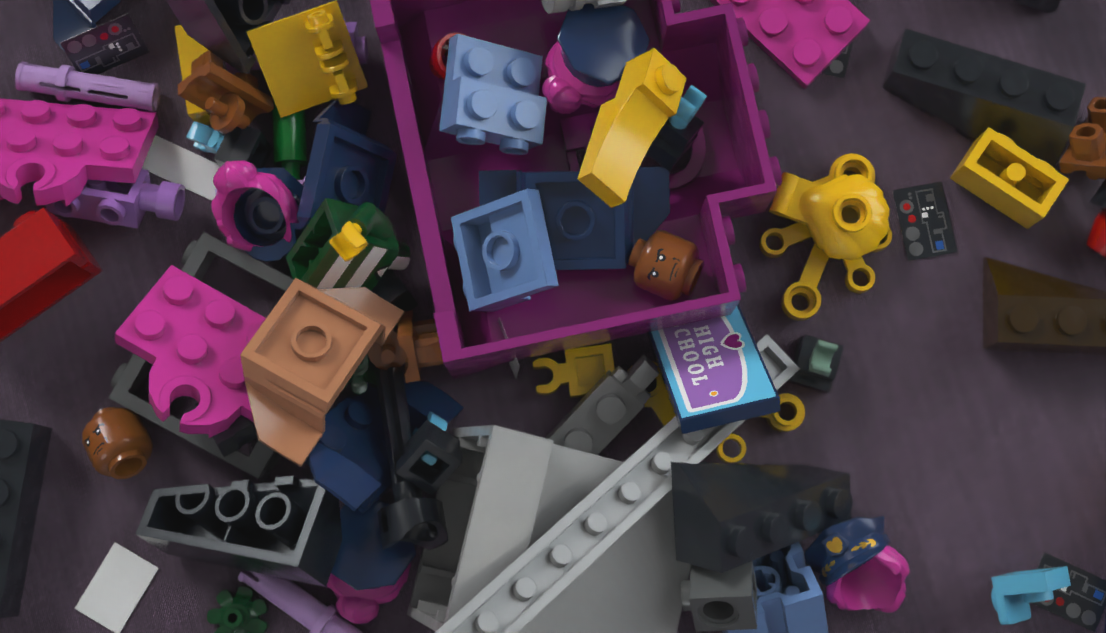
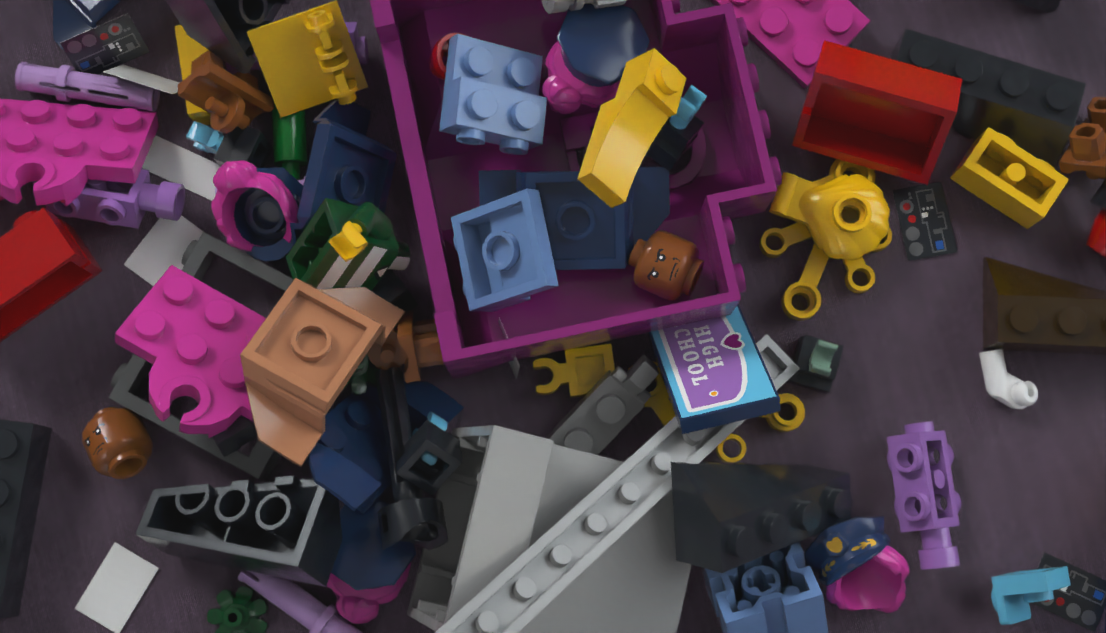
(144, 78): none -> white sticker
(162, 248): none -> white sticker
(721, 599): dark grey brick -> none
(877, 112): none -> red piece
(919, 488): none -> medium lavender brick
(1004, 386): none -> white arm

